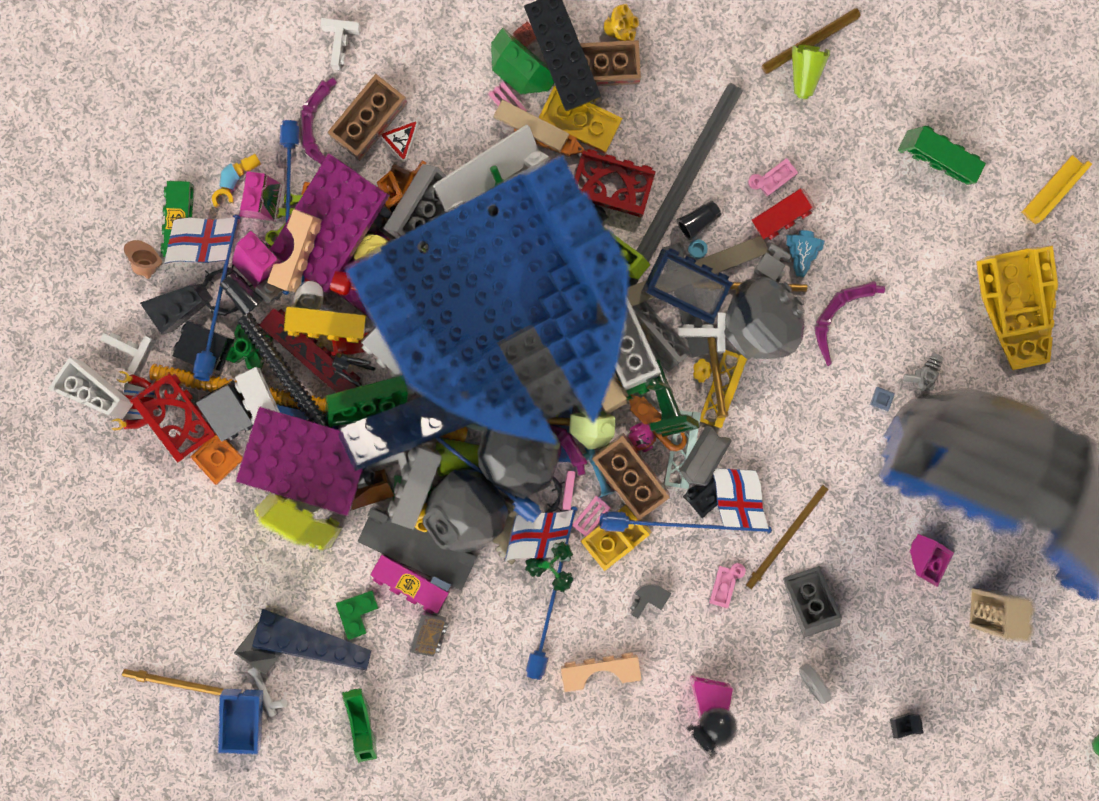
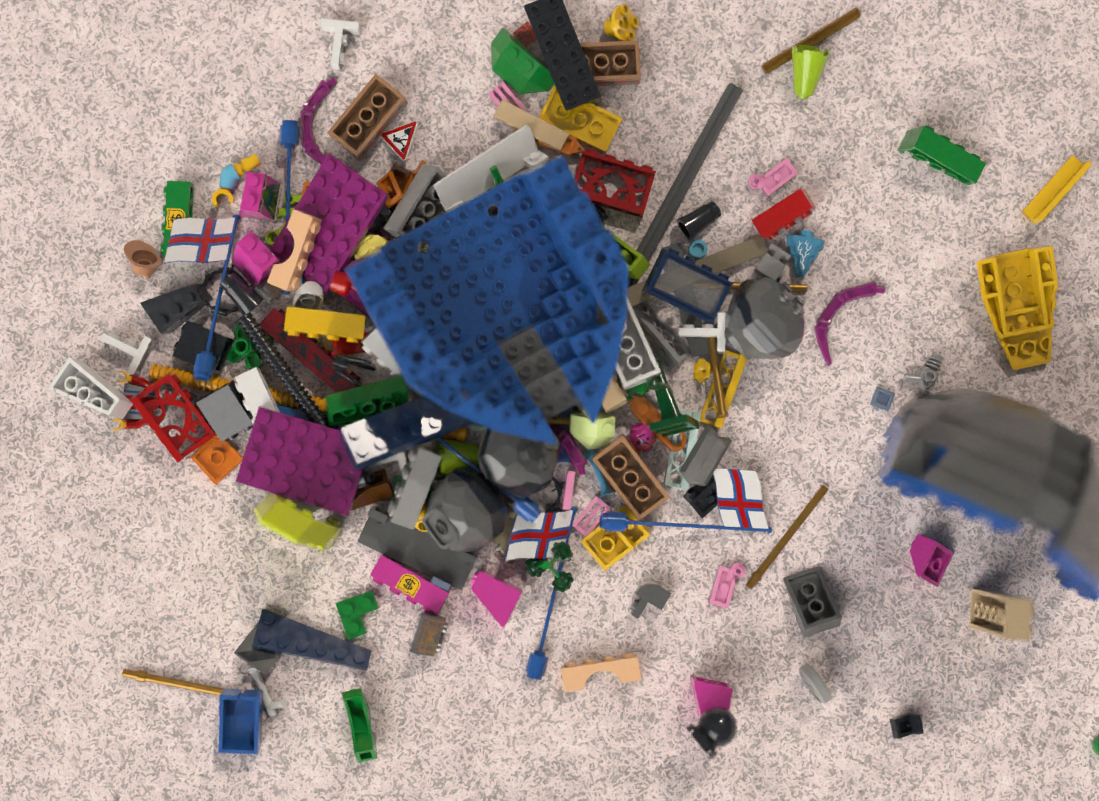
(496, 595): none -> dark pink slope

